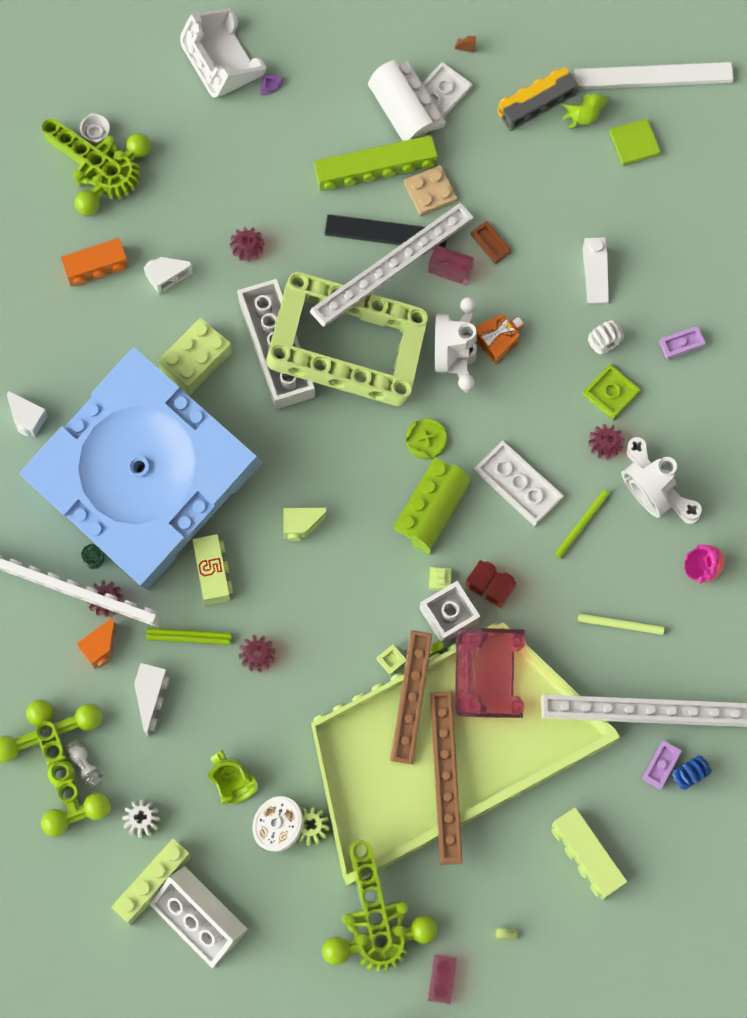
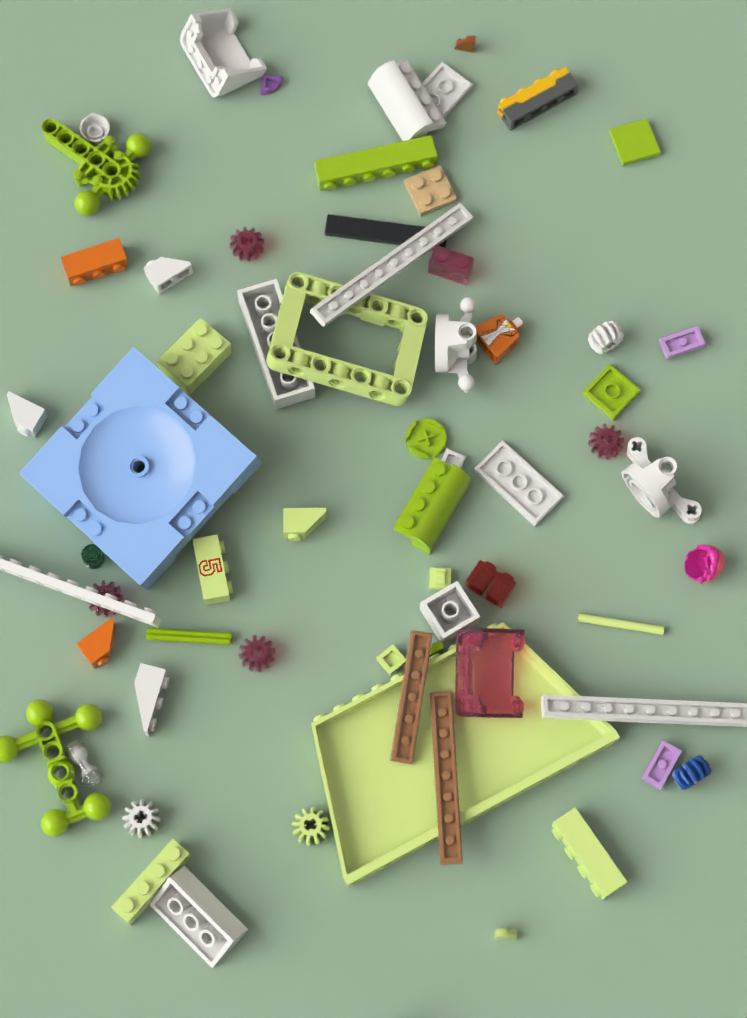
(231, 779): lime helmet -> none
(277, 824): white shield -> none
(422, 930): lime piece -> none
(442, 979): clear pink plate -> none
(451, 457): none -> white tile
(490, 242): dark orange tile -> none
(582, 524): lime bar -> none
(587, 111): lime helmet -> none
(596, 270): white slope -> none
(654, 75): white tile -> none

